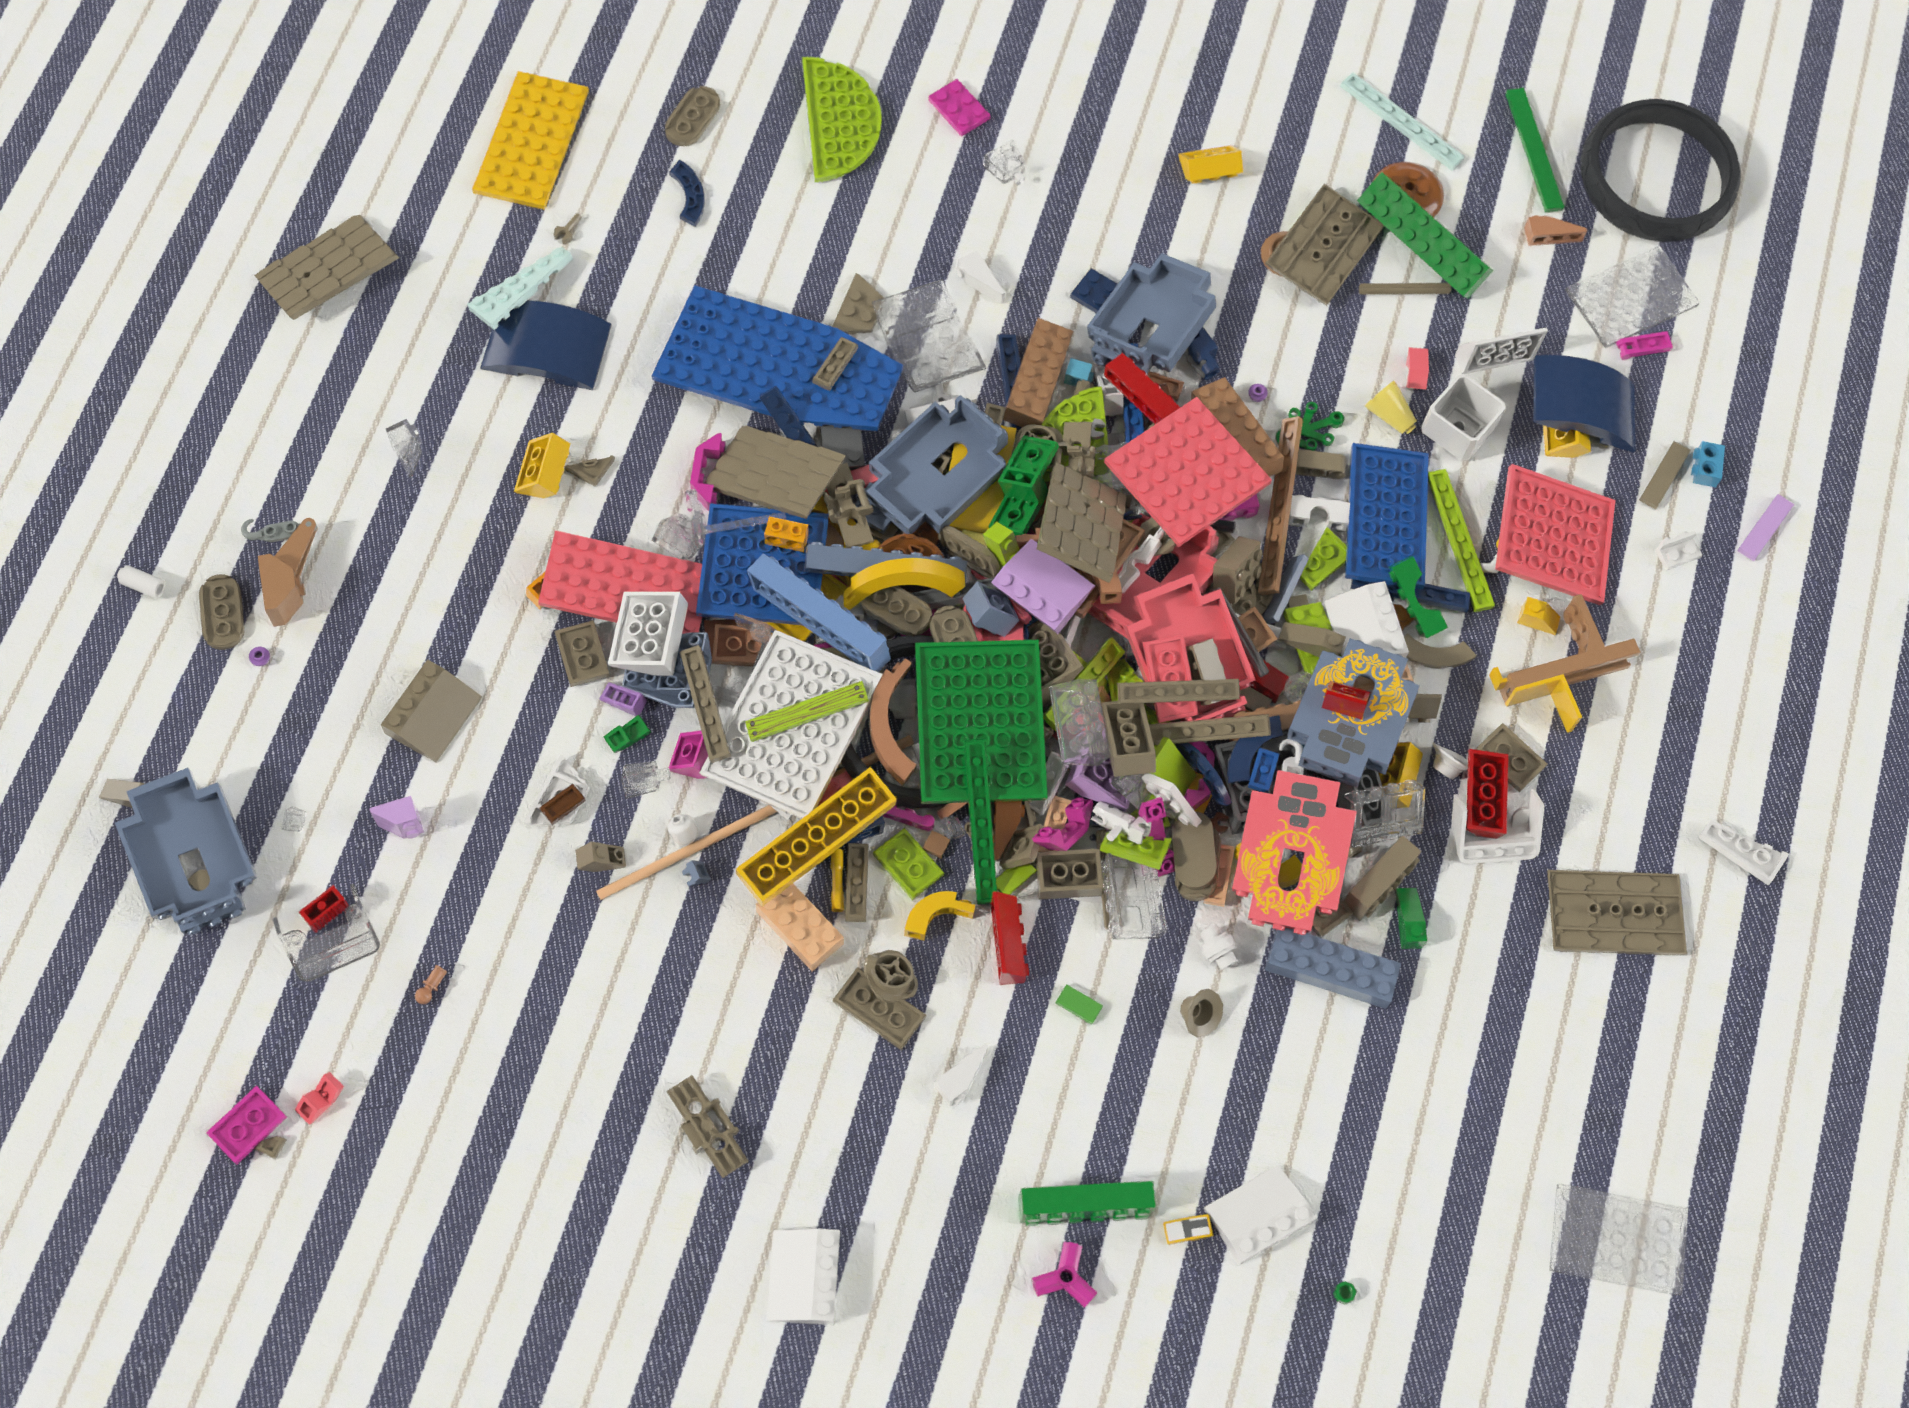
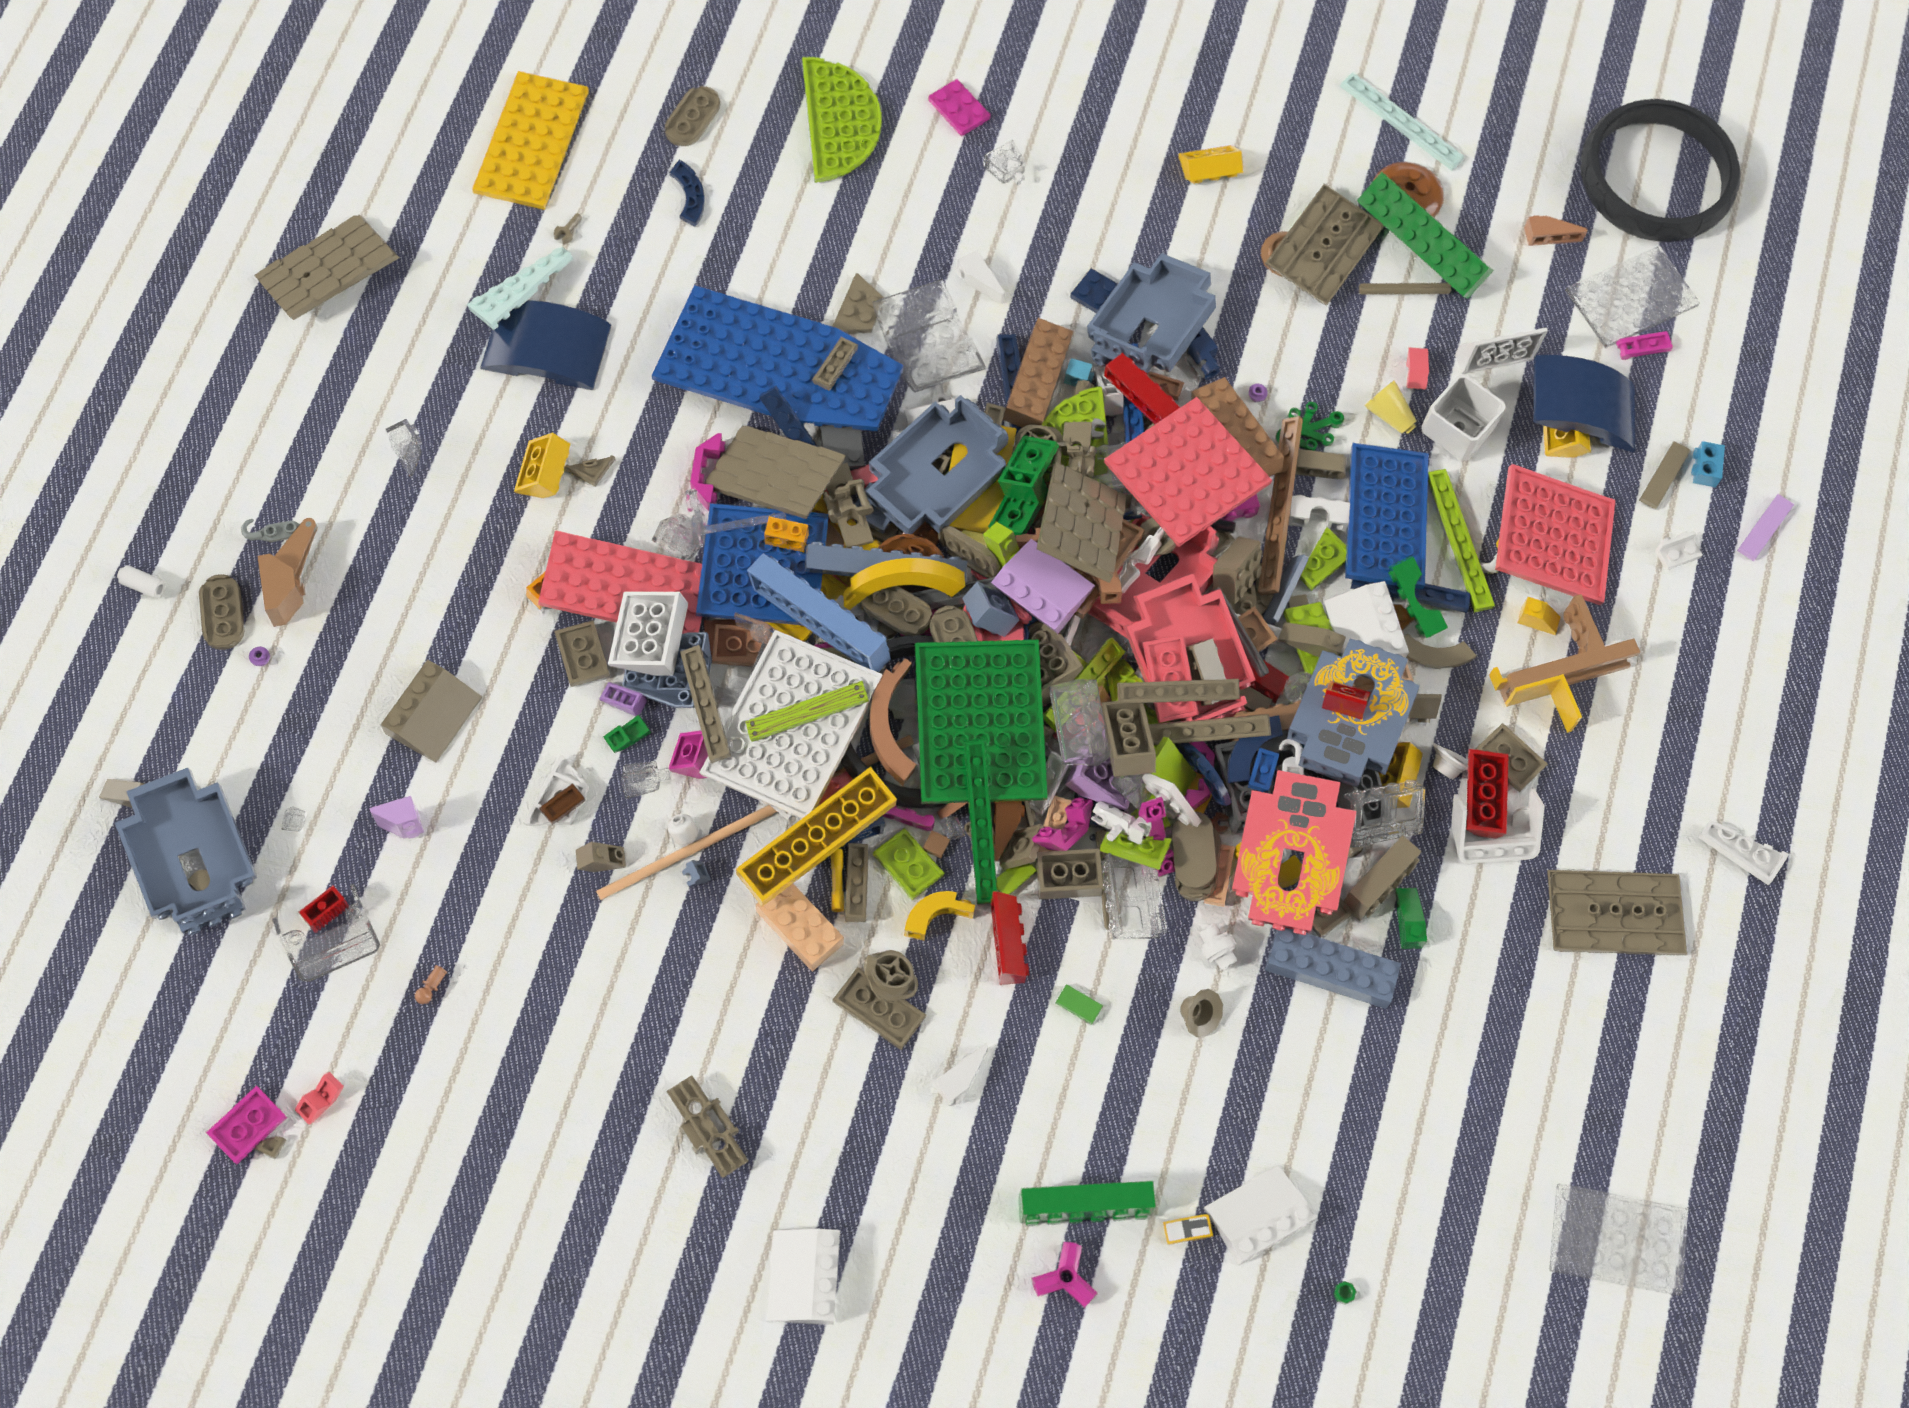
(1534, 150): green tile -> none

